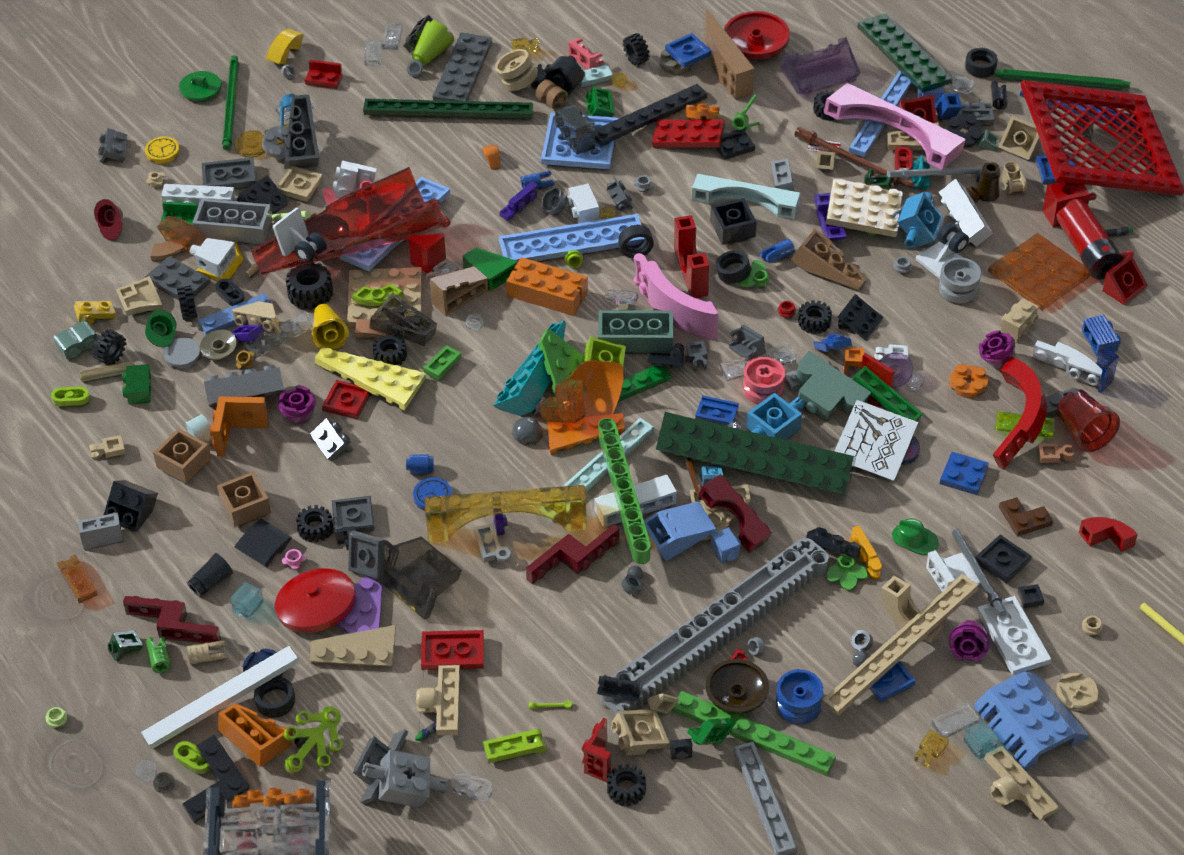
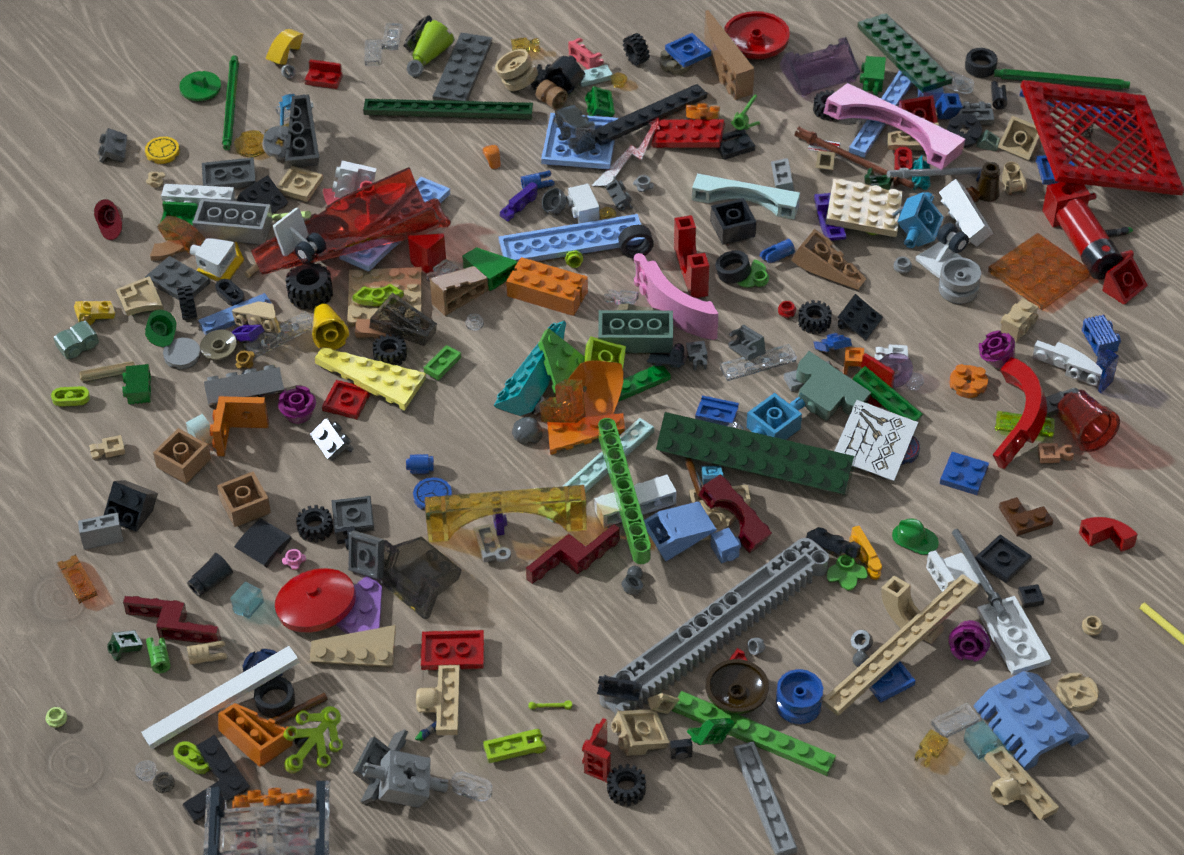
(109, 347): black tyre -> none
(302, 707): none -> reddish brown bar
(607, 176): none -> sticker
(763, 378): coral wheel -> none
(873, 74): none -> green hinge

